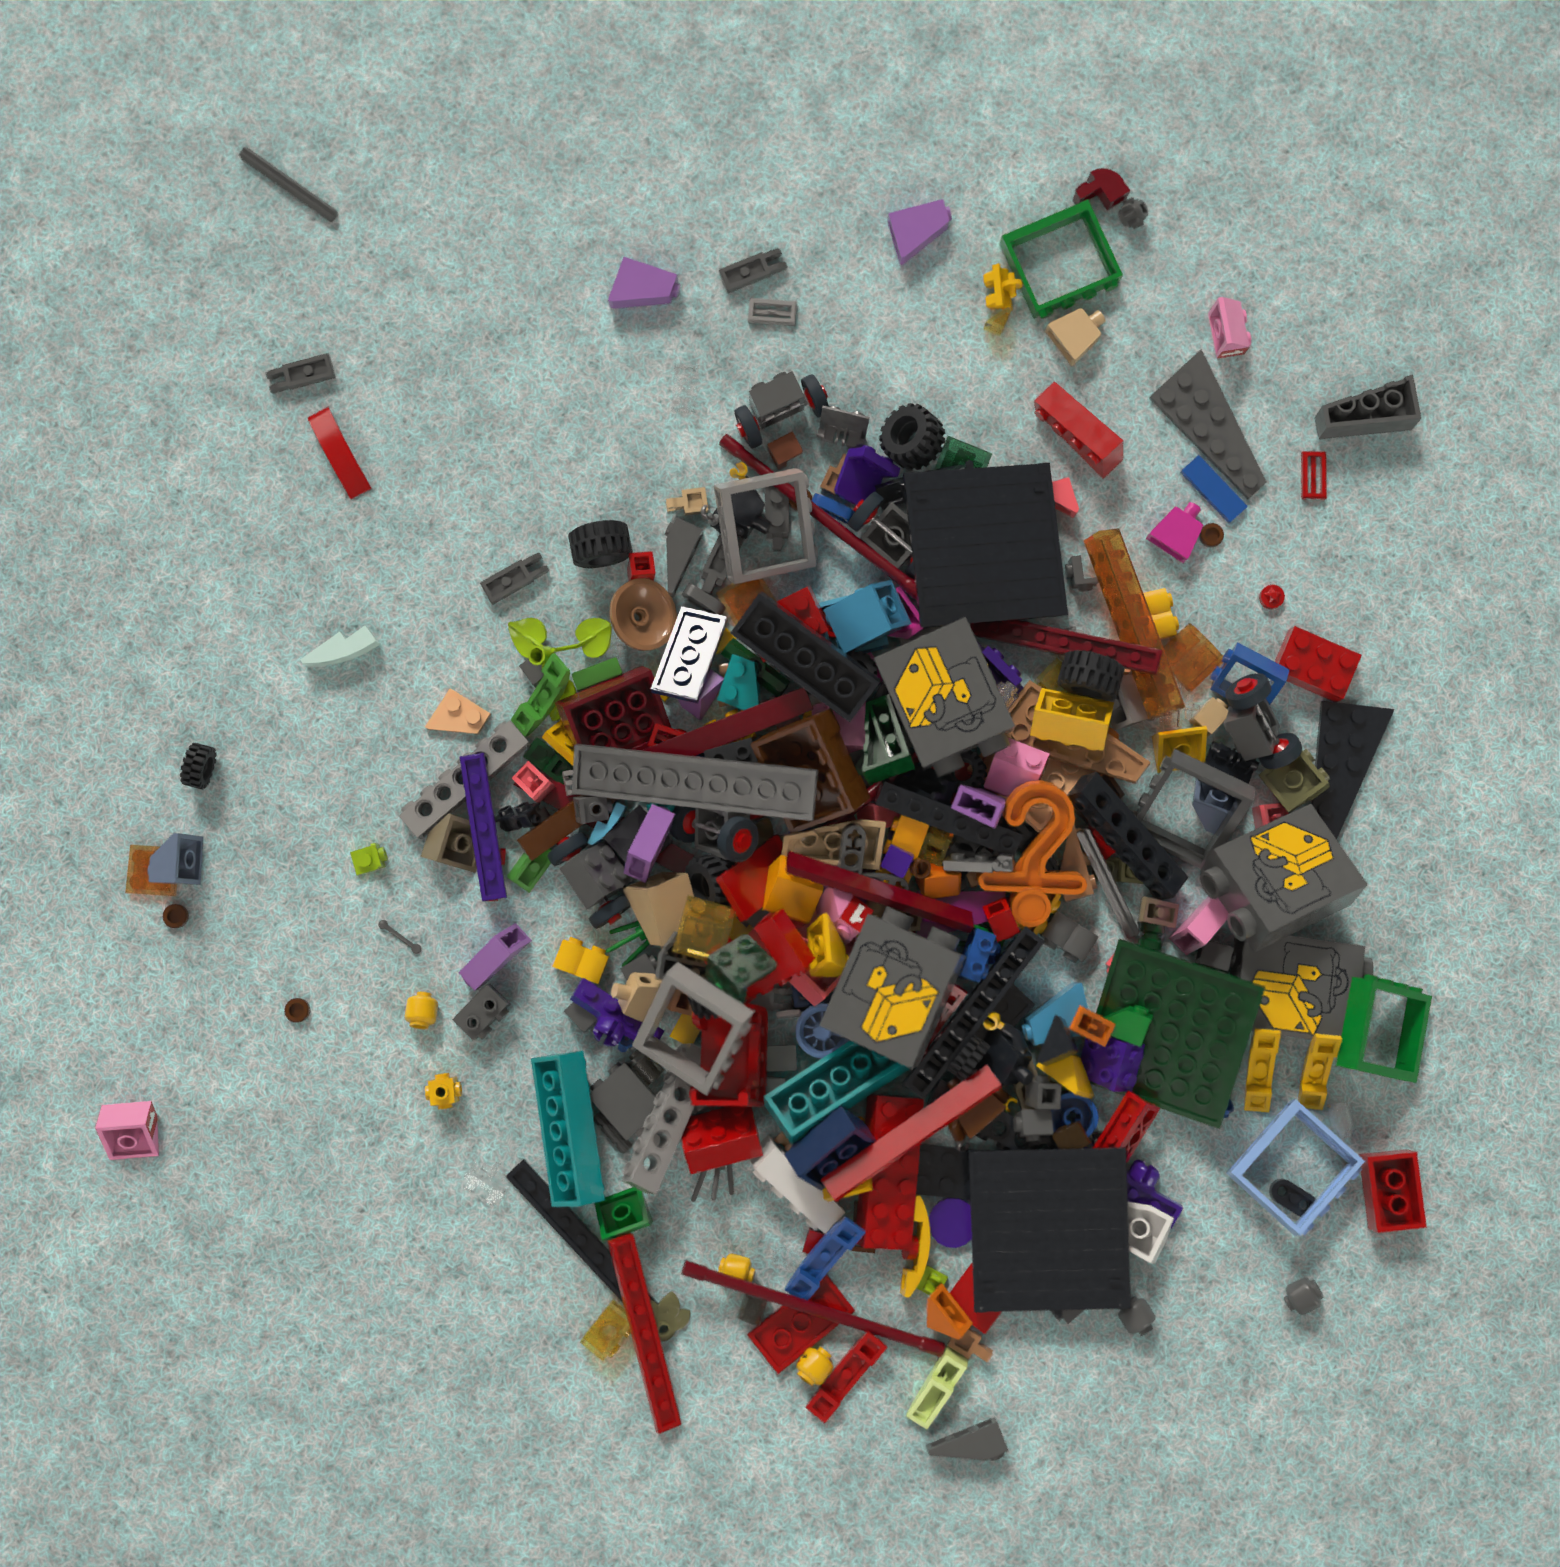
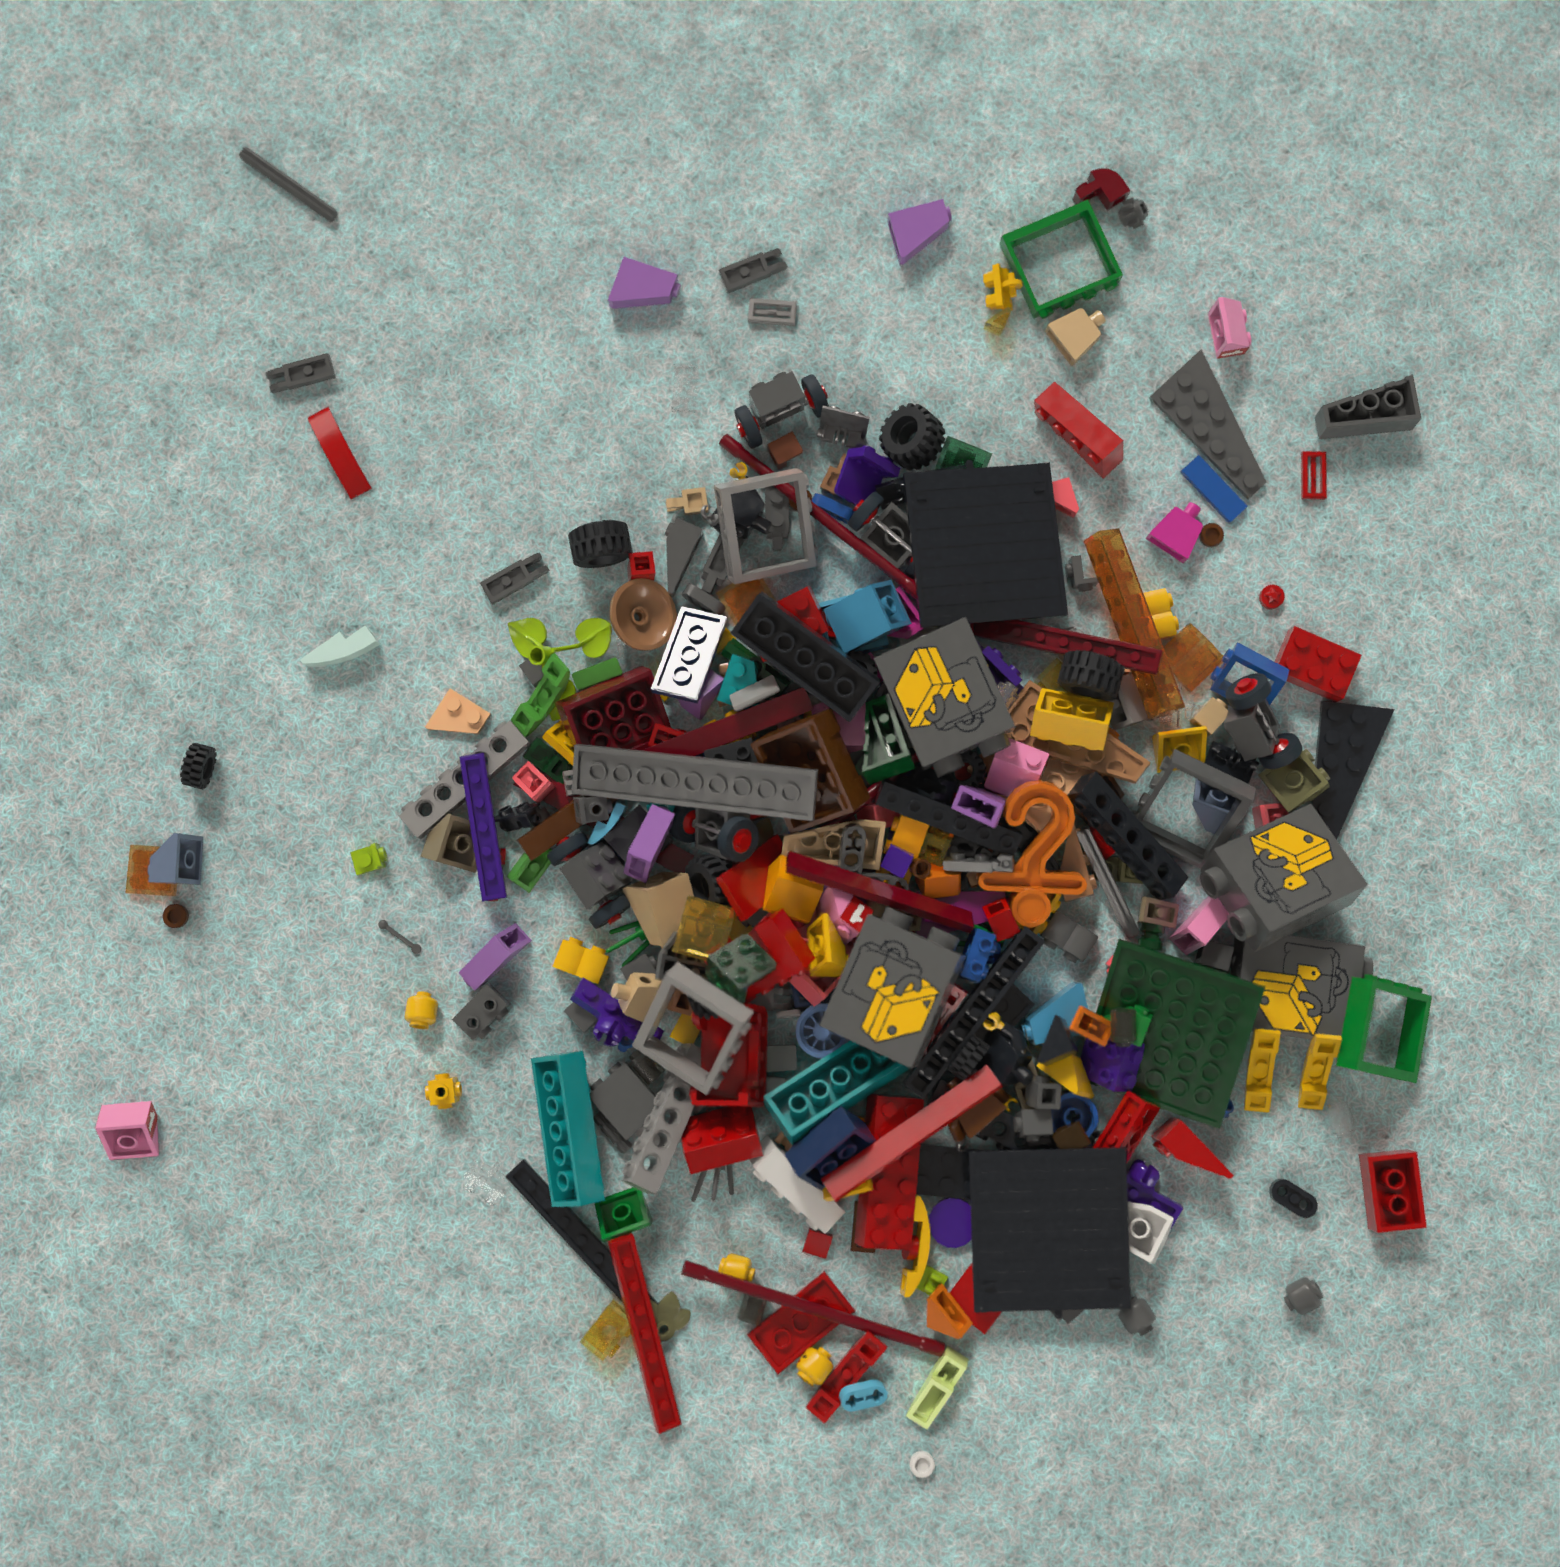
(297, 1010): reddish brown tile -> none
(754, 693): none -> light grey slope
(823, 1257): blue slope -> none
(863, 1395): none -> medium azure beam
(922, 1464): none -> white tile
(970, 1344): medium nougat plate -> none
(976, 1442): dark grey slope -> none
(1123, 1026): none -> clear smoke brick
(1181, 1143): none -> red slope
(1334, 1189): light blue window -> none

